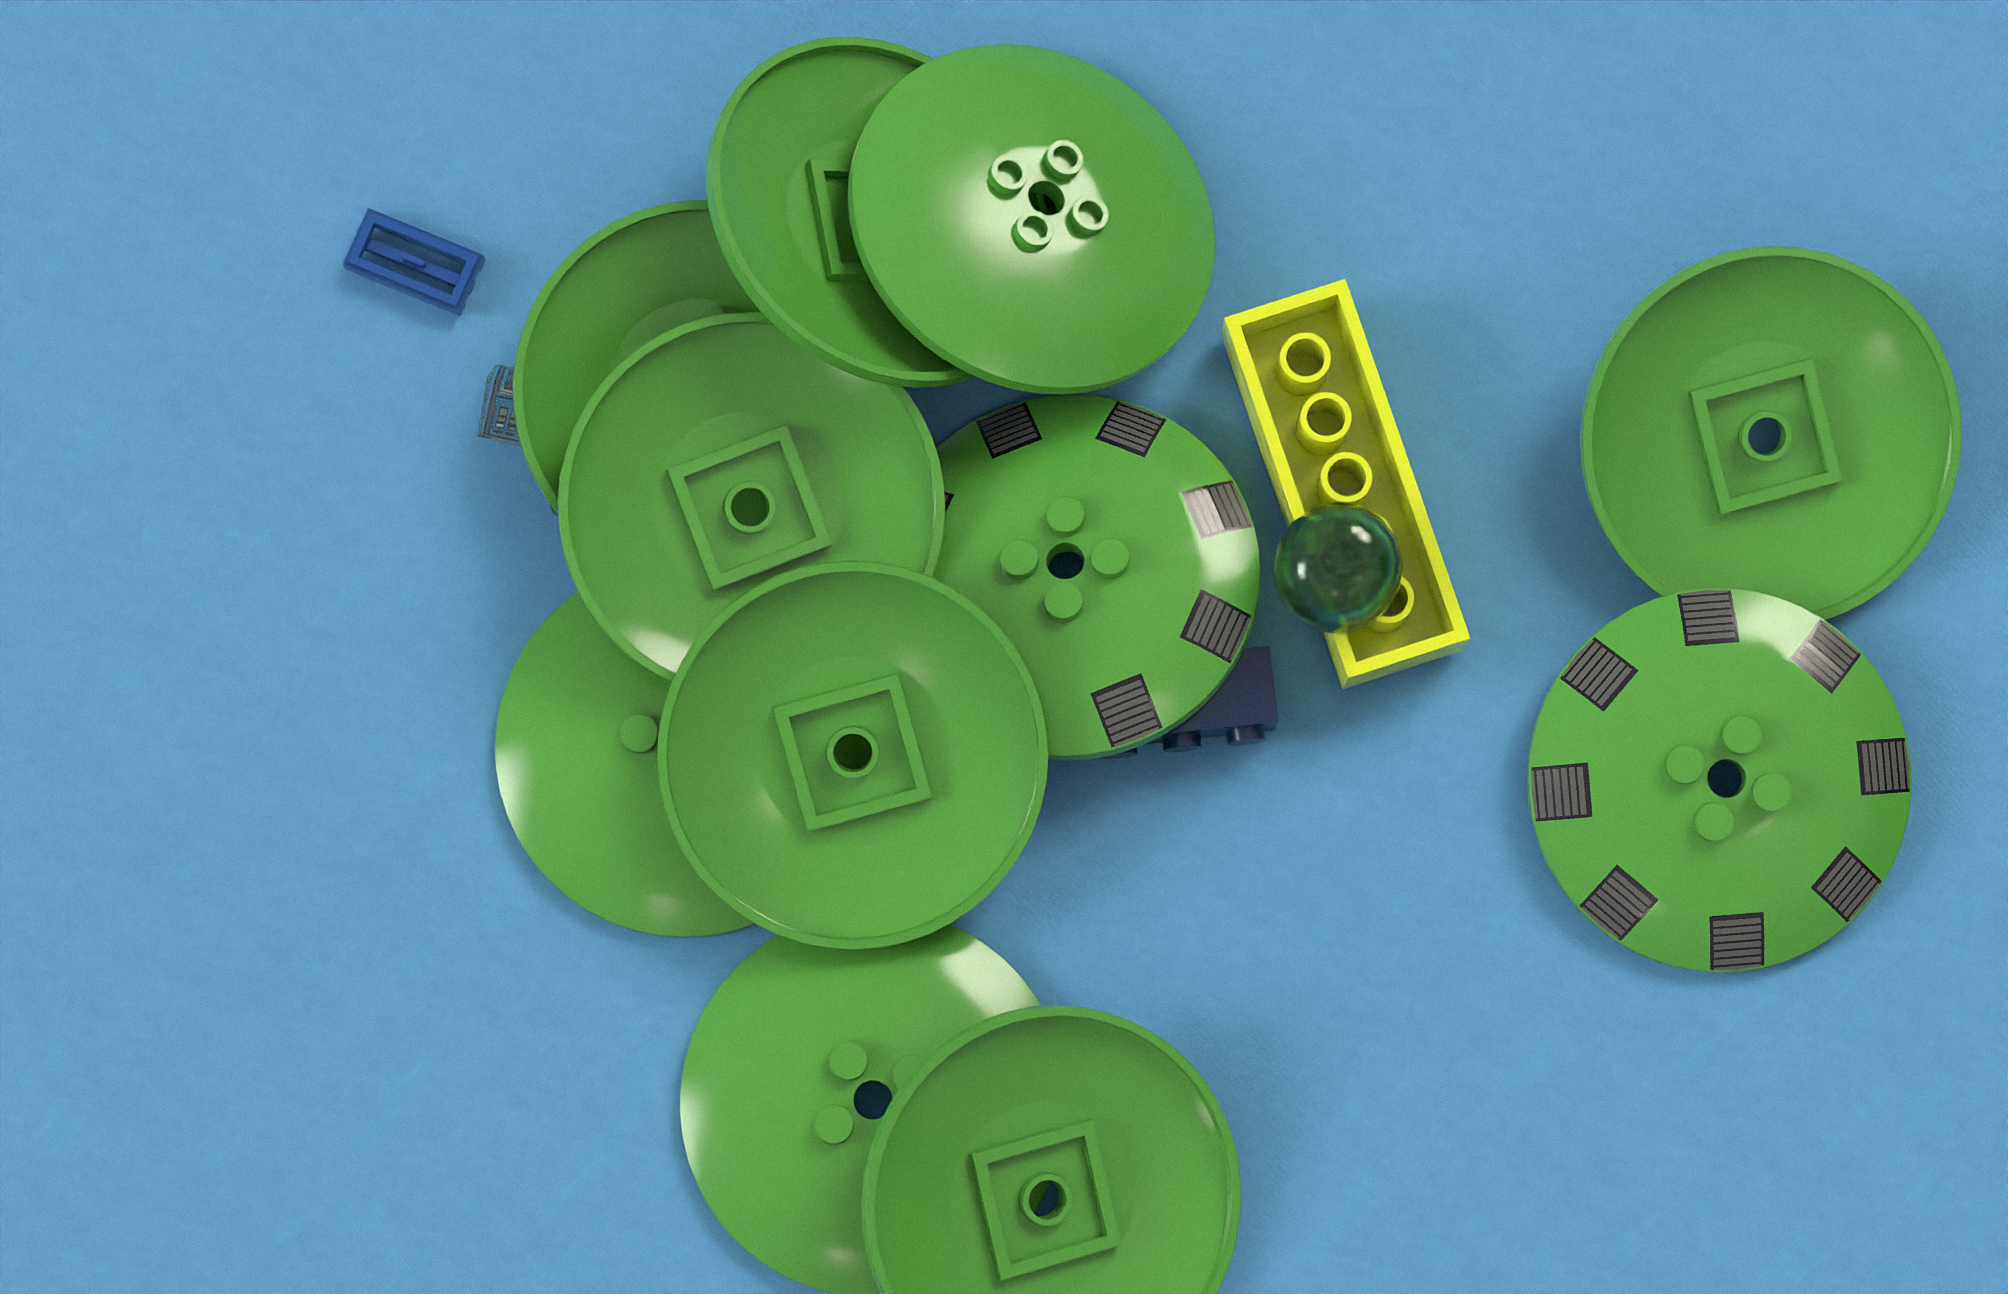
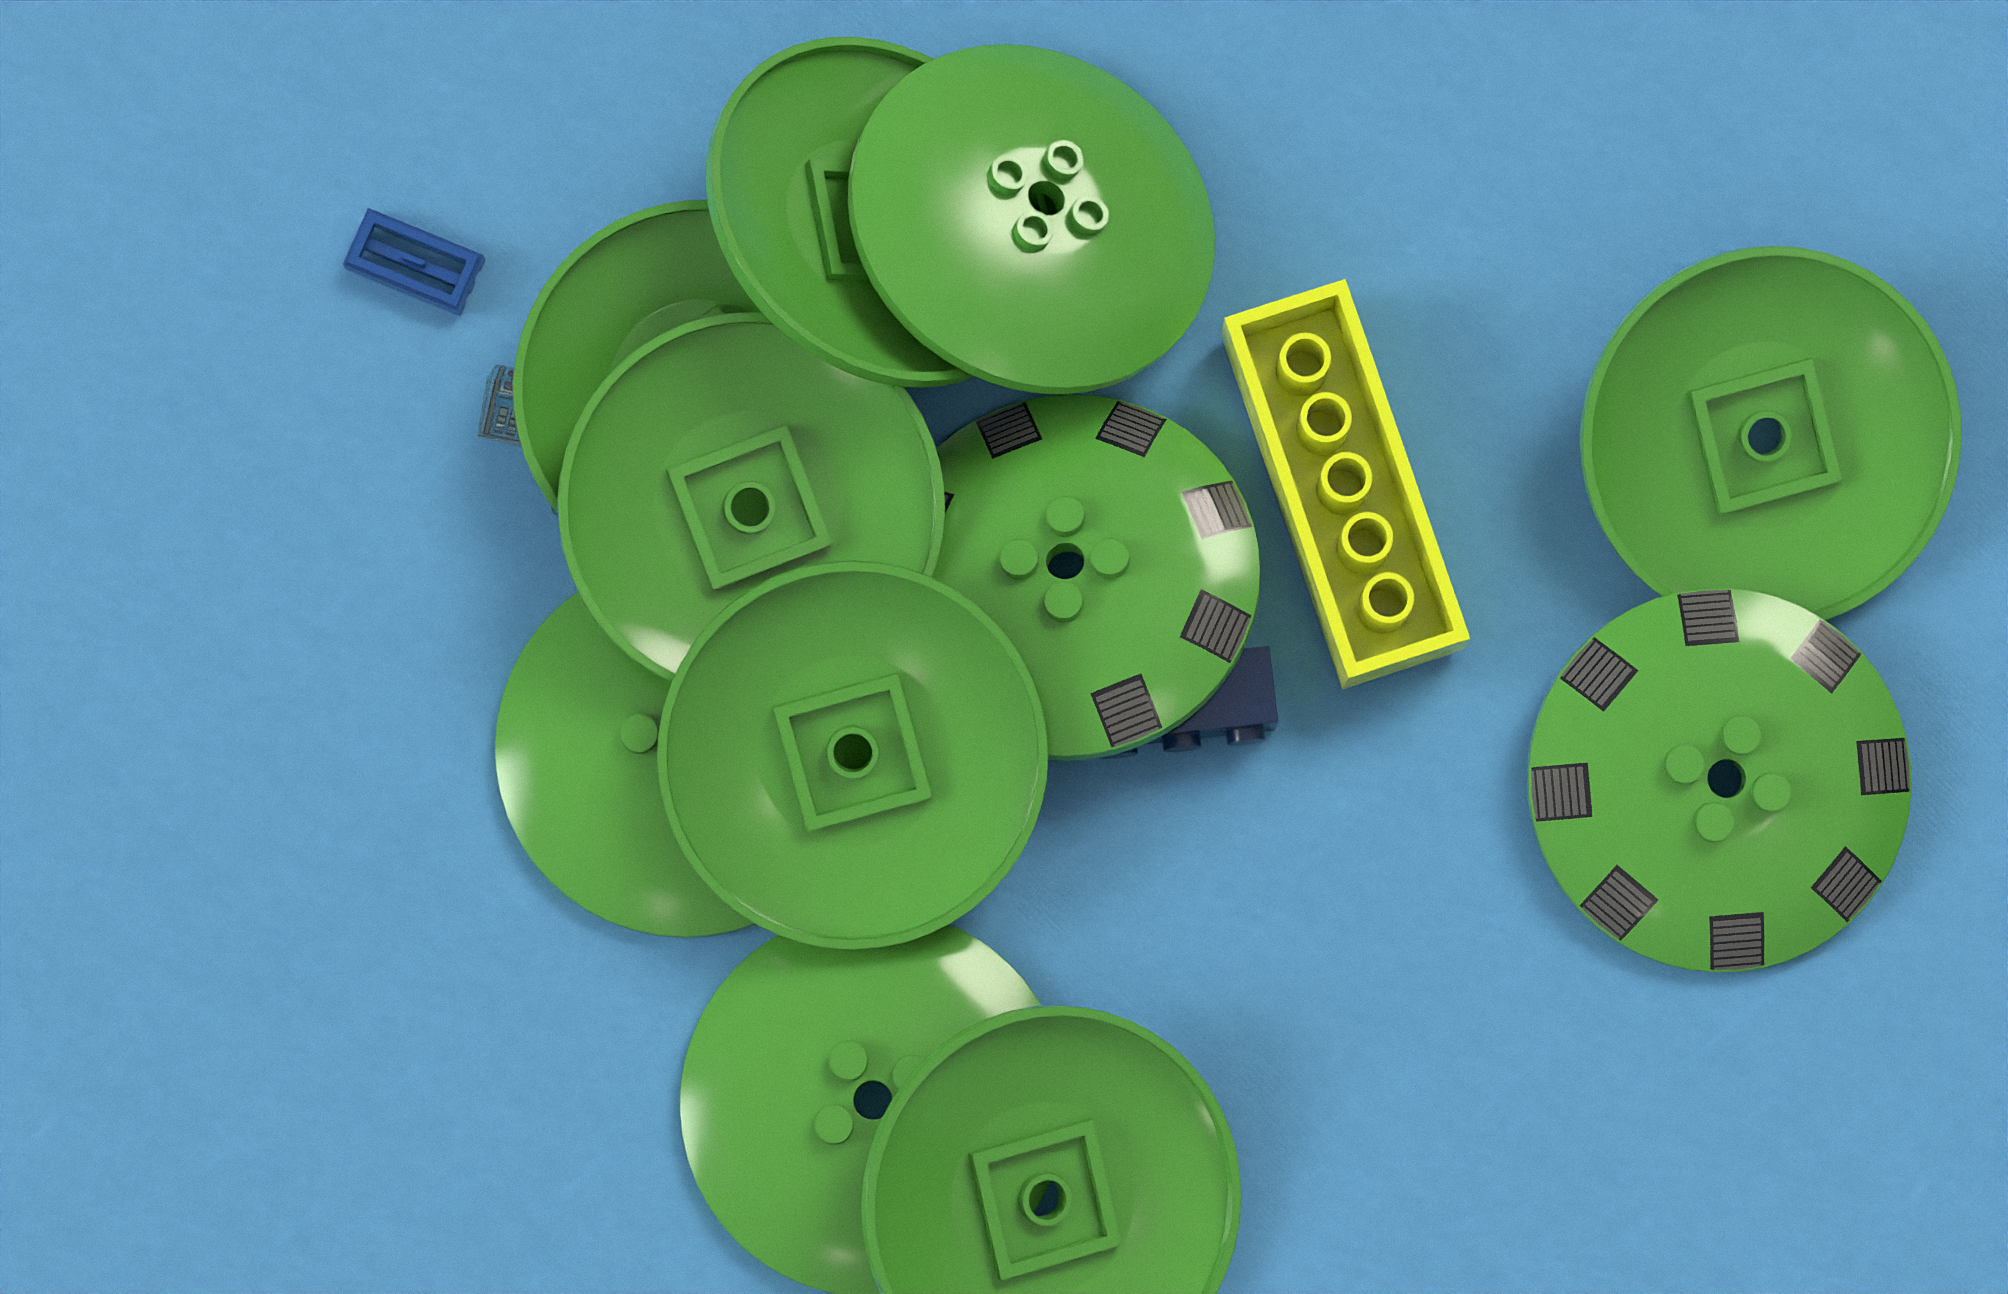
(1338, 568): clear green cylinder -> none

